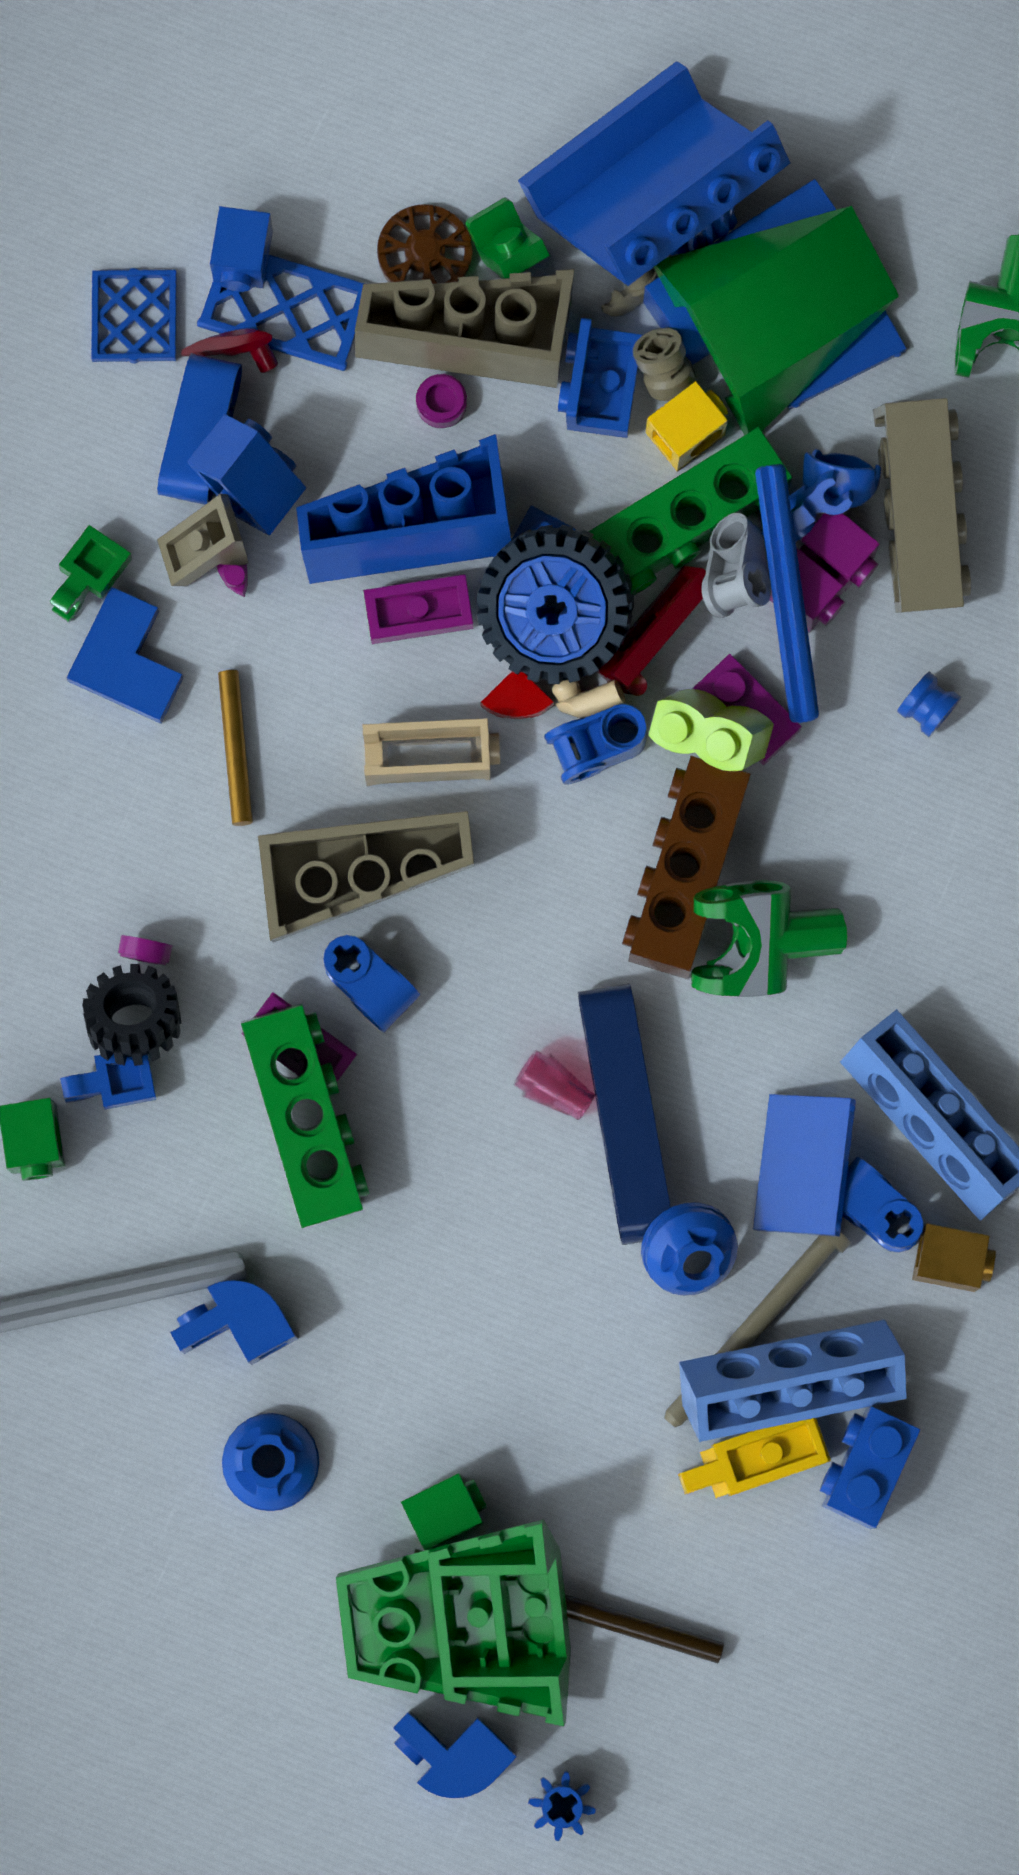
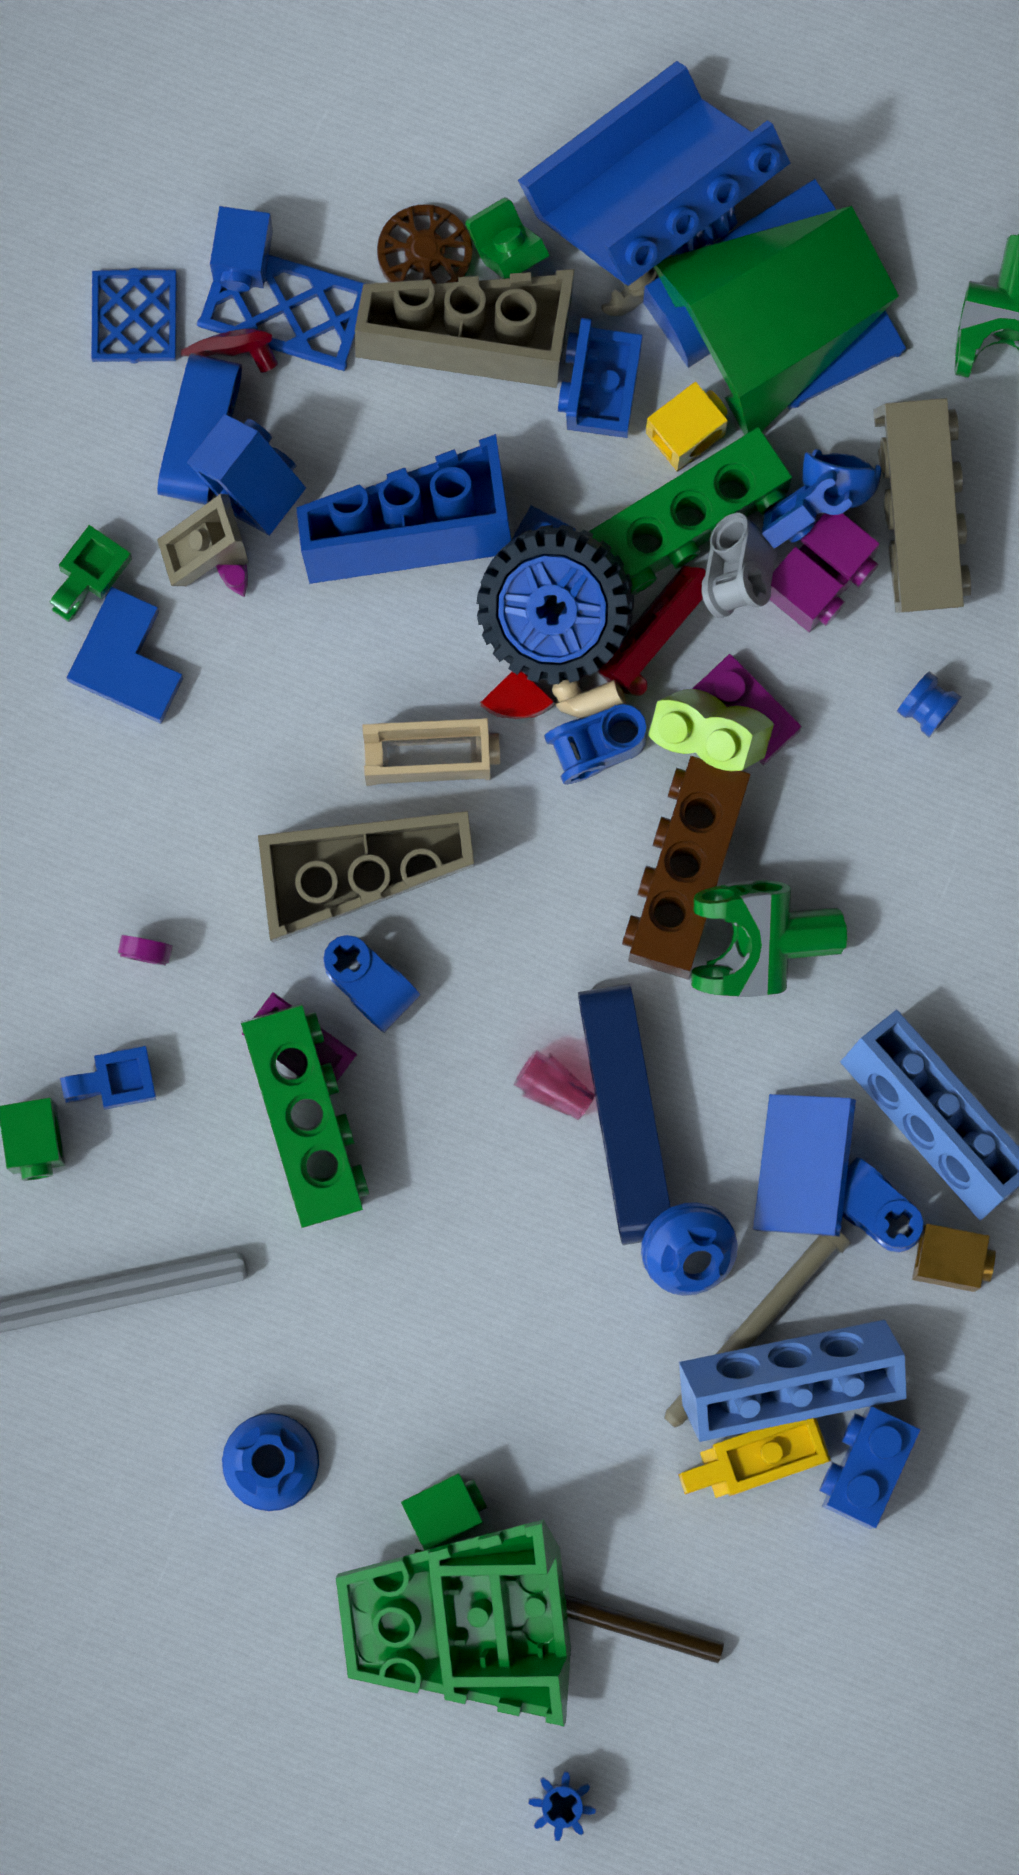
(128, 990): black tyre -> none
(235, 748): pearl gold bar -> none
(245, 1310): blue brick -> none
(418, 609): magenta plate -> none
(441, 401): magenta tile -> none
(461, 1769): blue brick -> none
(664, 364): dark tan wheel -> none
(787, 593): blue axle -> none

